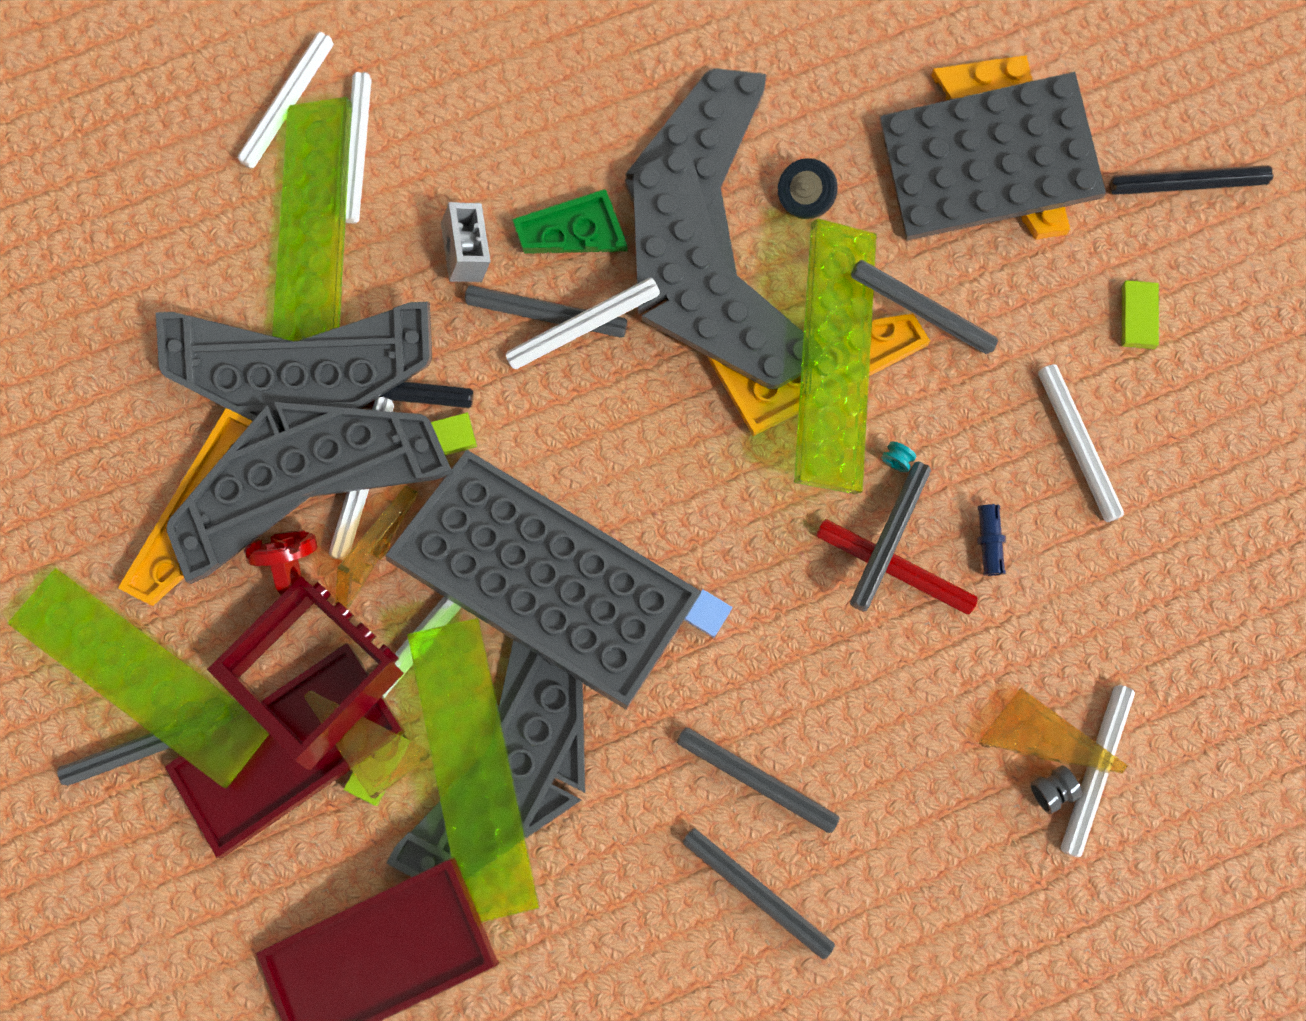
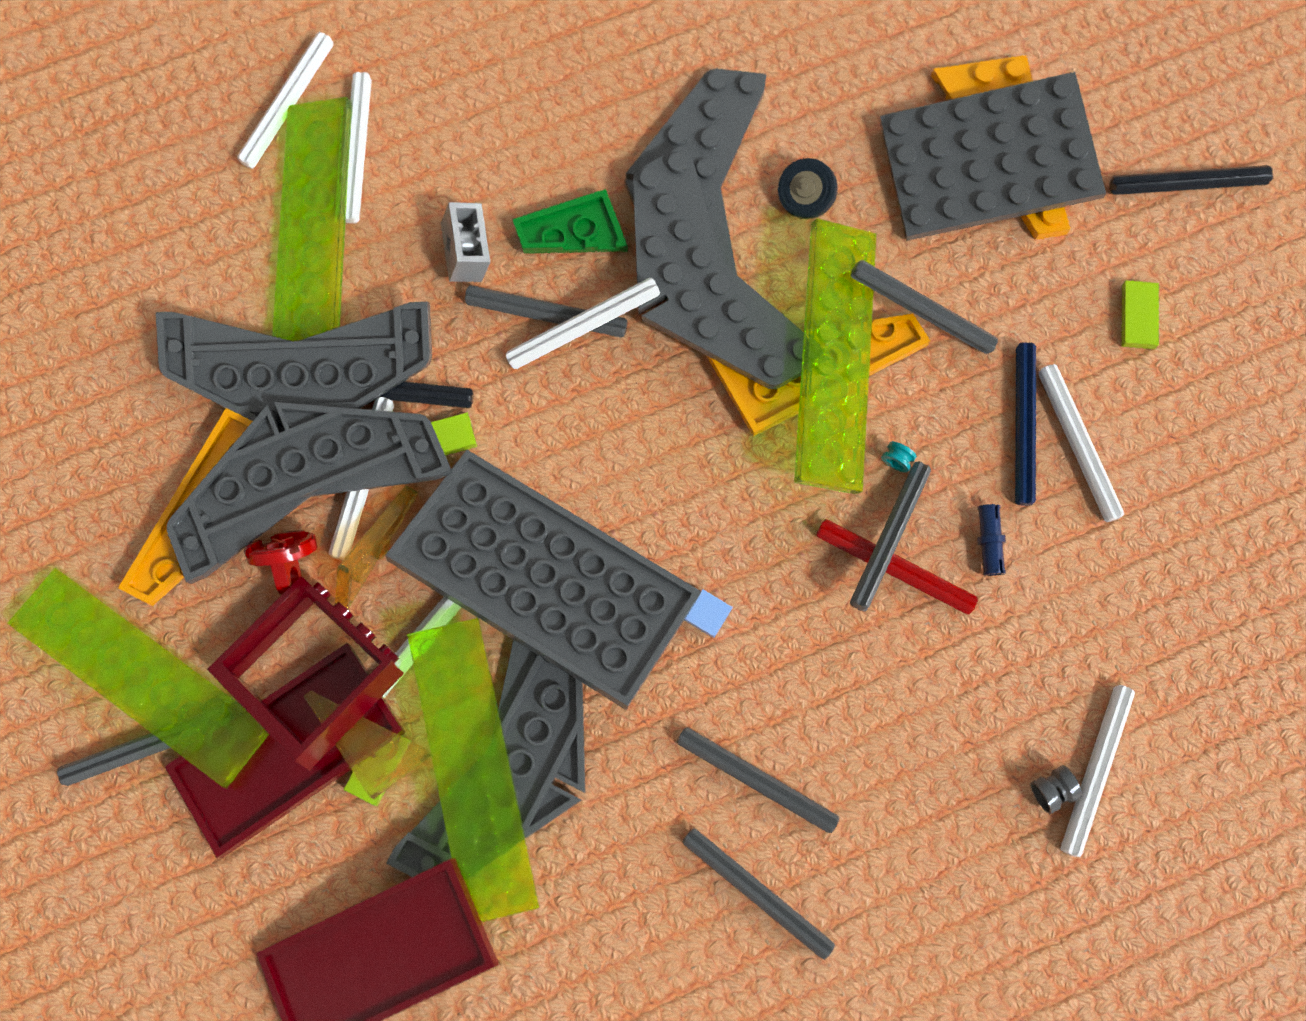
(1025, 425): none -> dark blue axle
(1038, 731): clear yellow wing -> none

